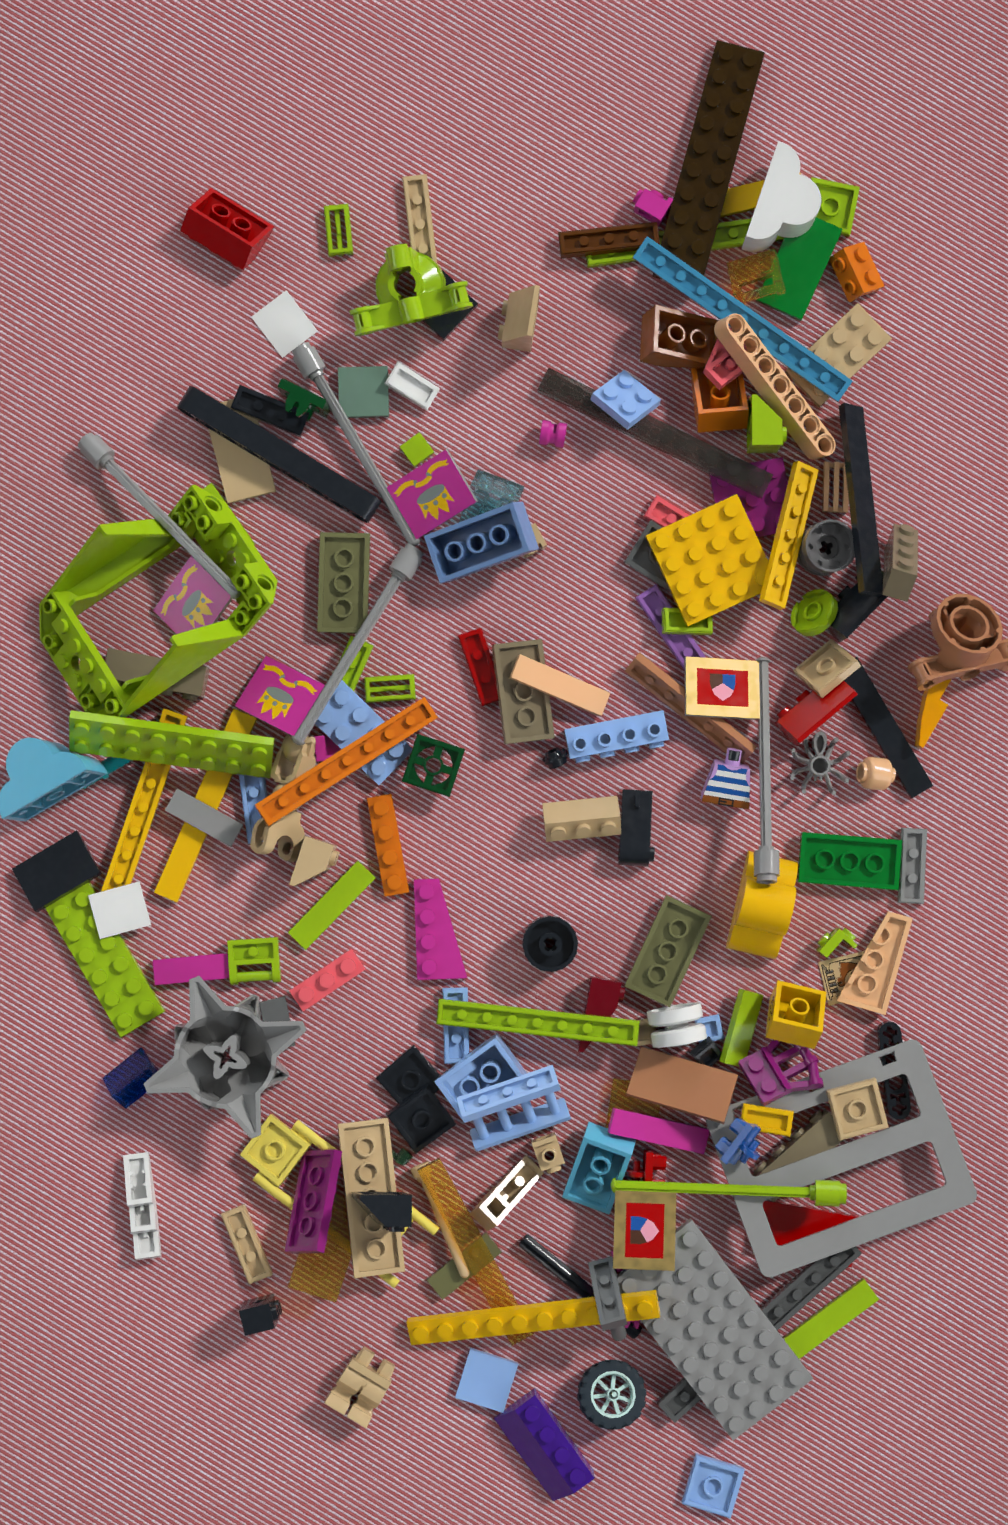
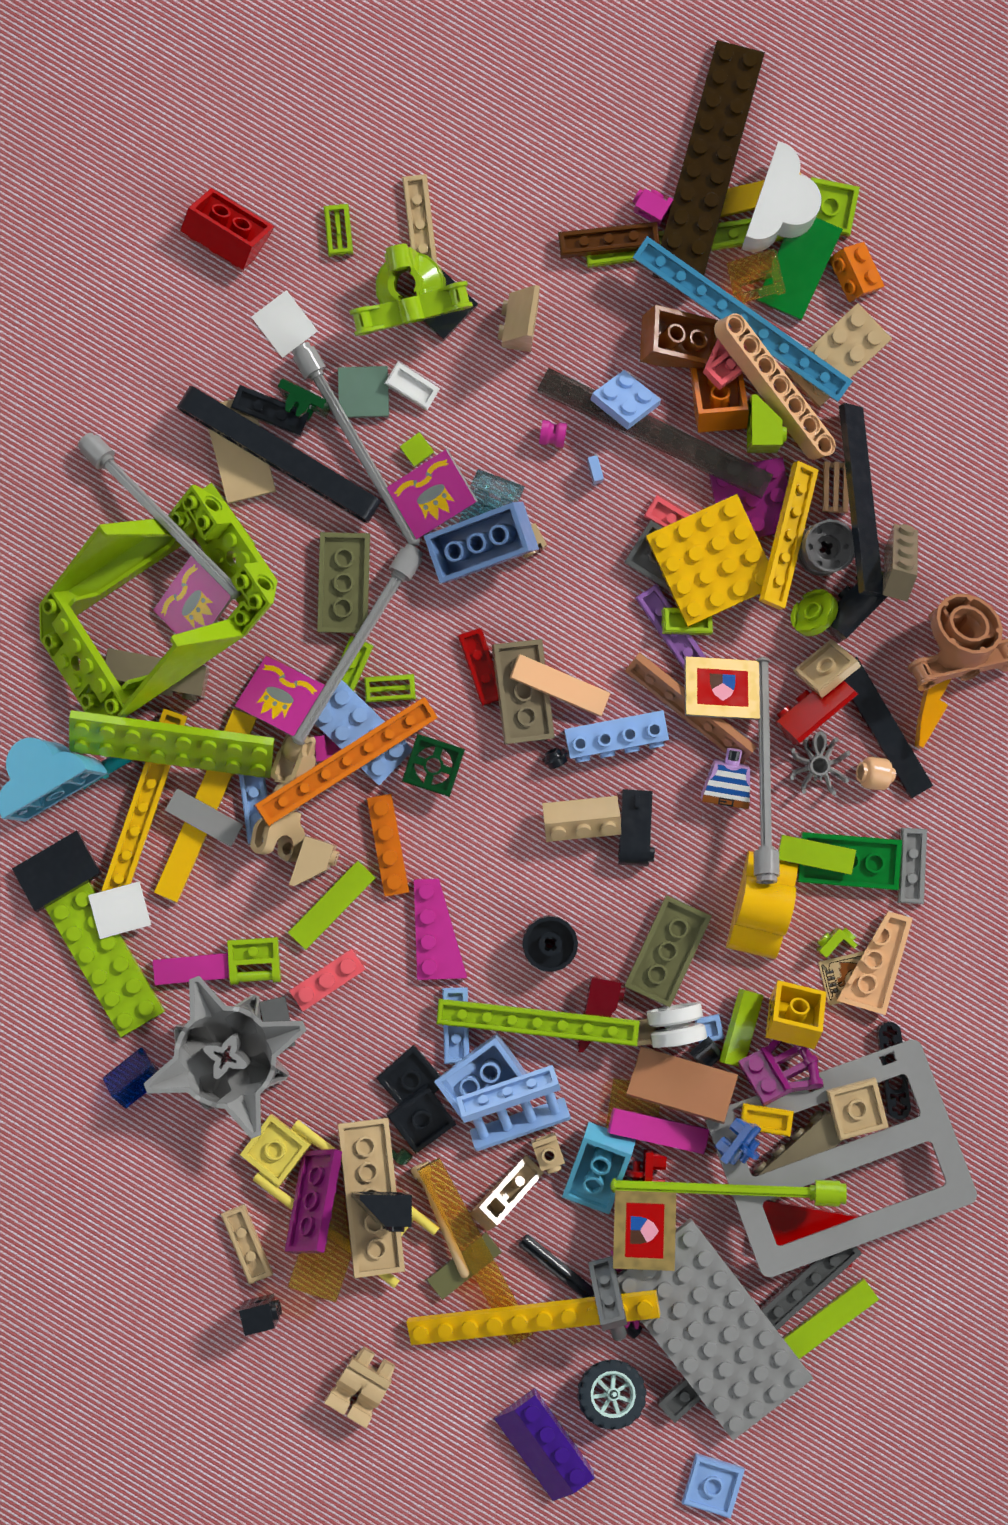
(142, 1206): white slope -> none
(486, 1380): light blue tile -> none
(595, 470): none -> light blue tile
(816, 854): none -> lime tile

